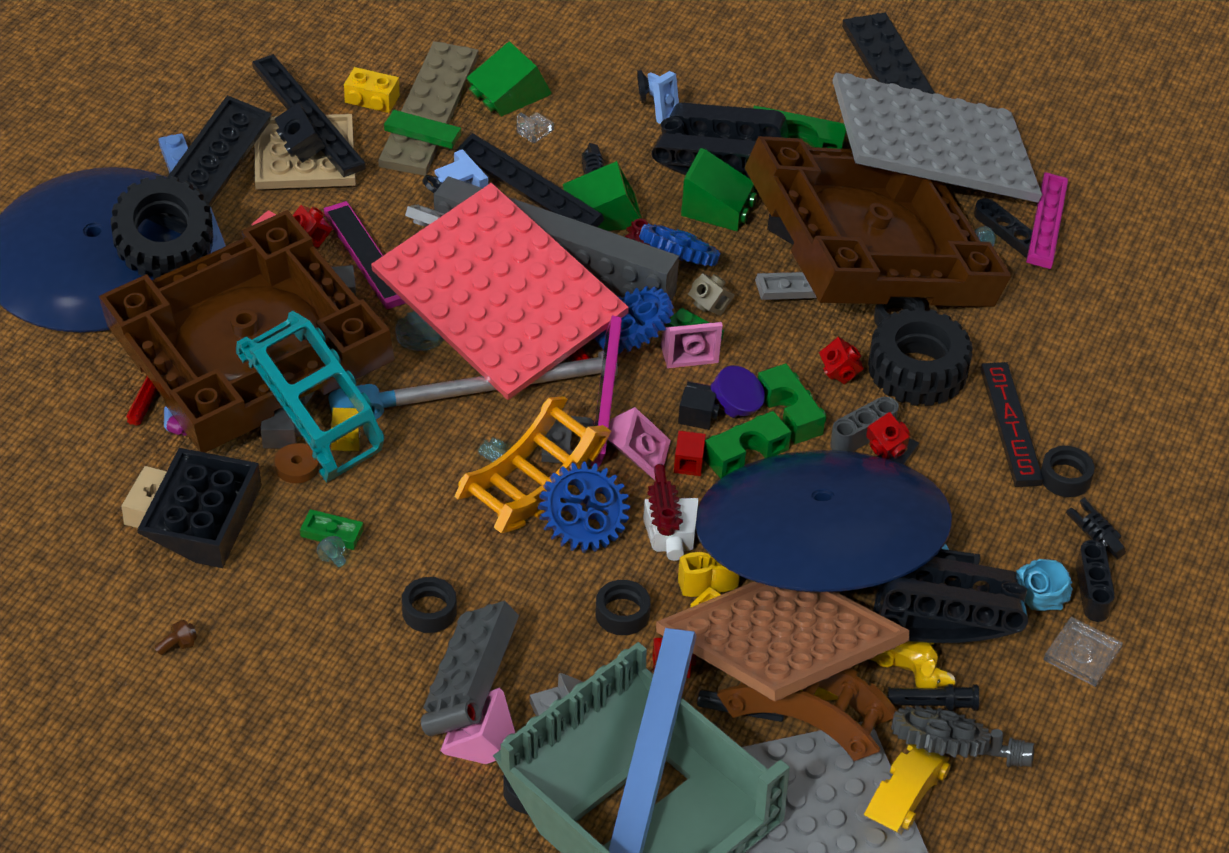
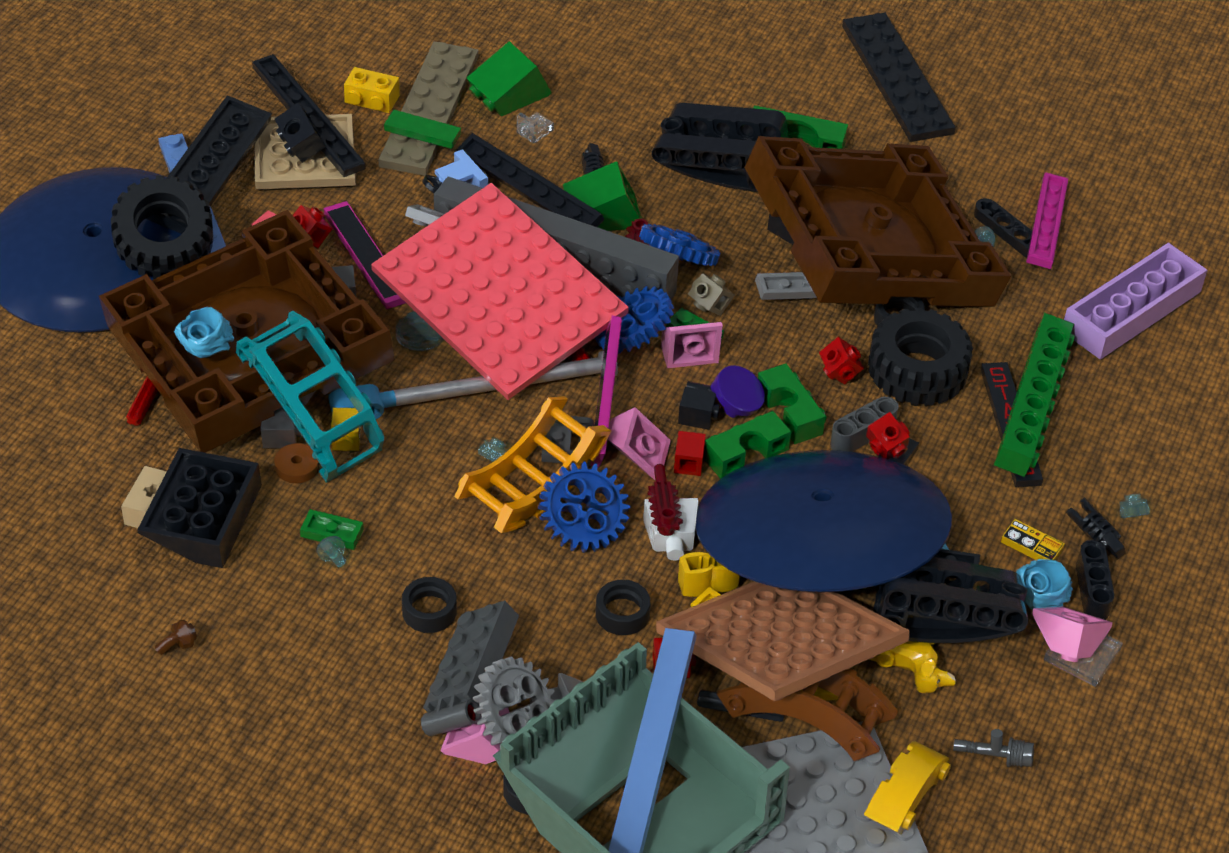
(171, 423): magenta arm -> none
(204, 332): none -> medium azure hair
(505, 685): none -> light grey gear
(663, 90): light blue piece -> none
(716, 193): green slope -> none
(935, 137): light grey plate -> none
(940, 731): dark grey gear -> none
(949, 697): black pin -> none
(1032, 541): none -> tile
(1034, 395): none -> green brick
(1071, 631): none -> bright pink slope
(1072, 457): black tyre -> none
(1134, 506): none -> clear light blue plate
(1135, 300): none -> lavender brick

